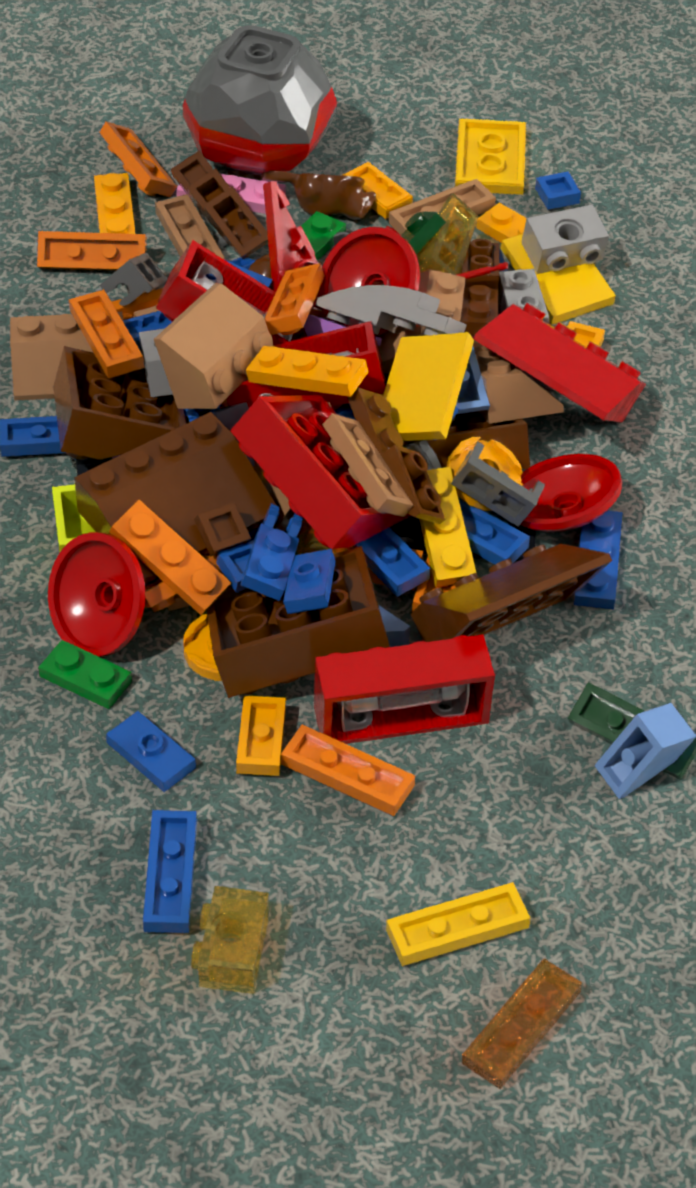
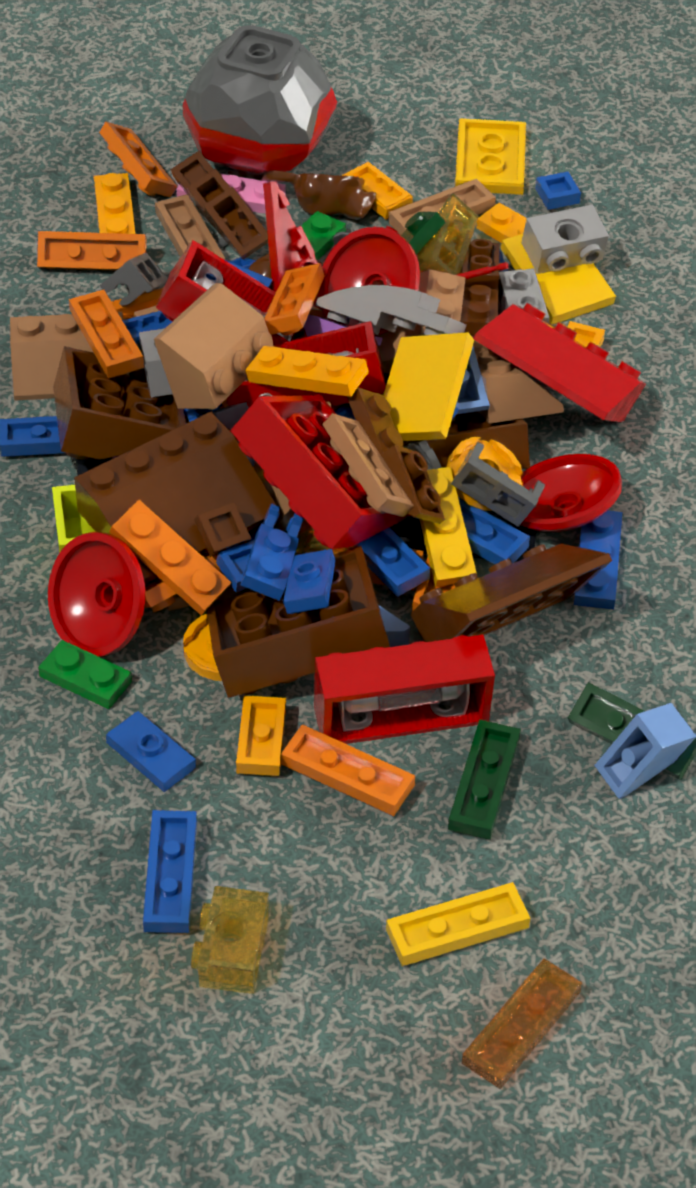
(484, 779): none -> dark green plate

